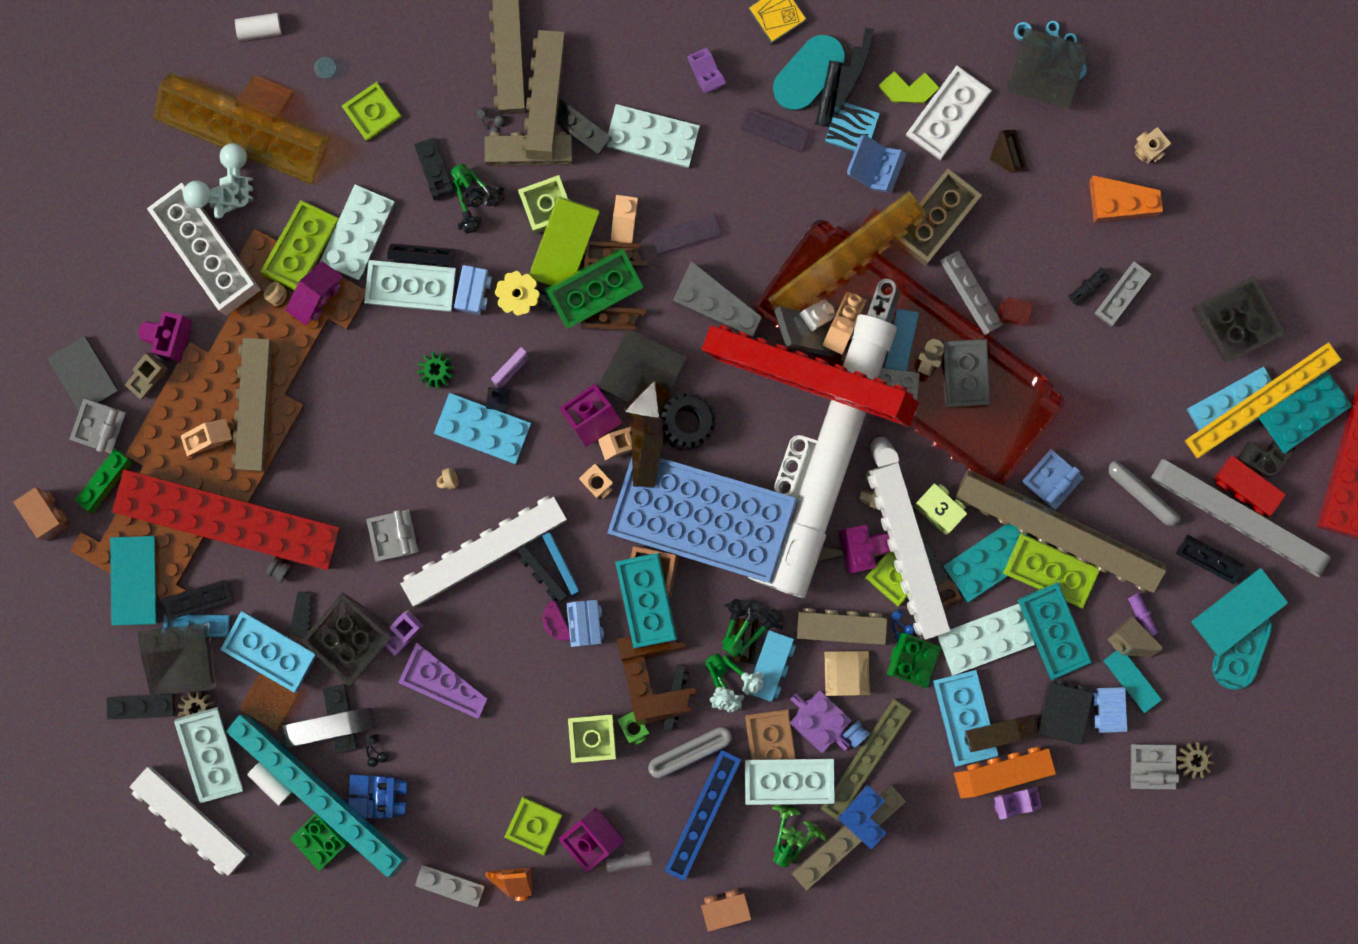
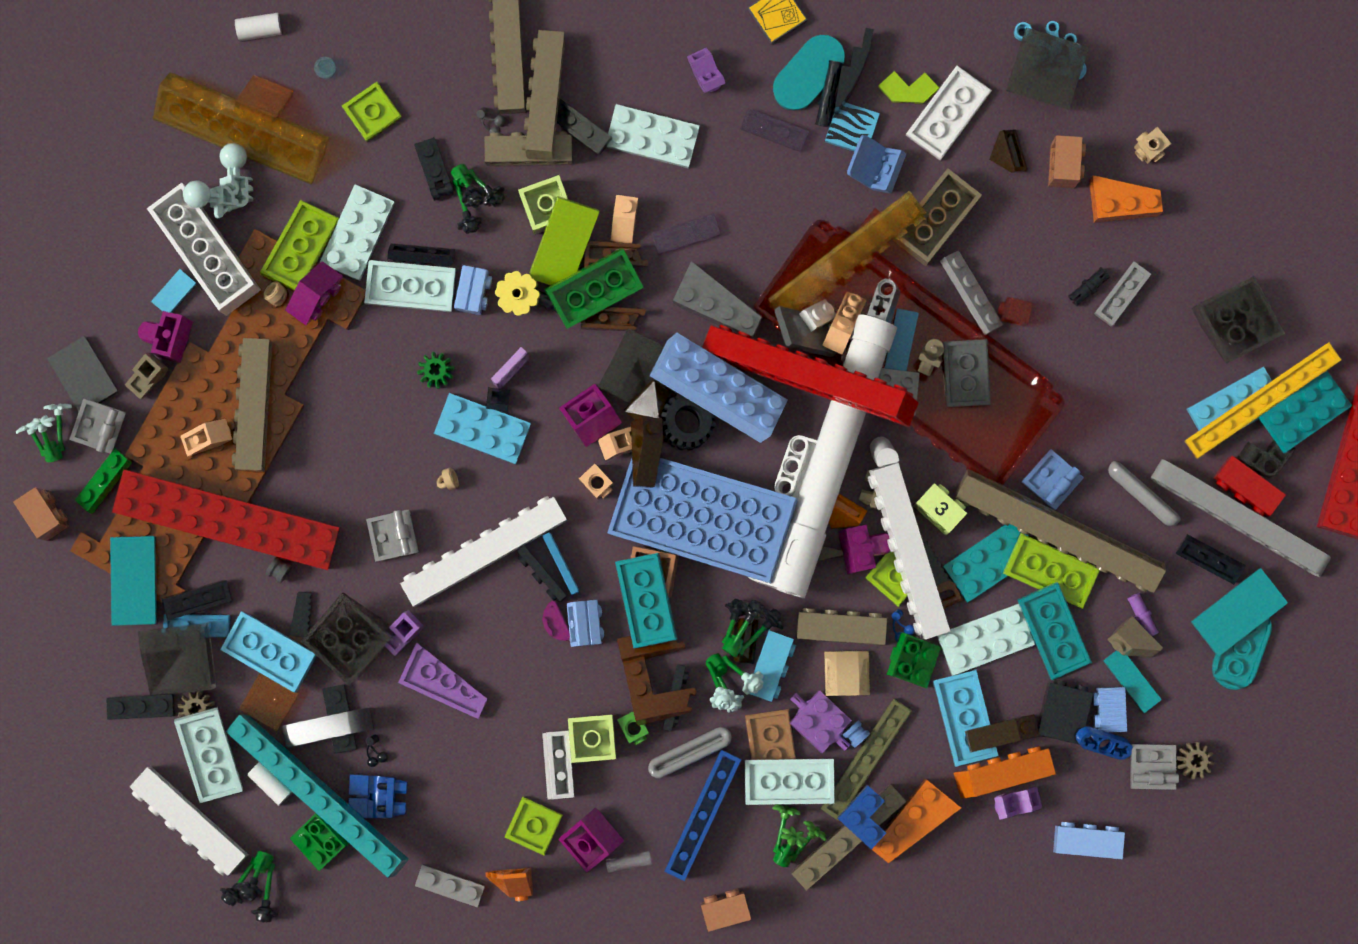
(50, 450): none -> plant
(174, 292): none -> medium azure tile
(249, 890): none -> black plant
(558, 765): none -> white brick
(718, 387): none -> light blue brick
(846, 513): none -> orange slope
(916, 818): none -> orange wedge
(1065, 161): none -> nougat brick
(1089, 841): none -> light blue brick
(1098, 736): none -> blue beam

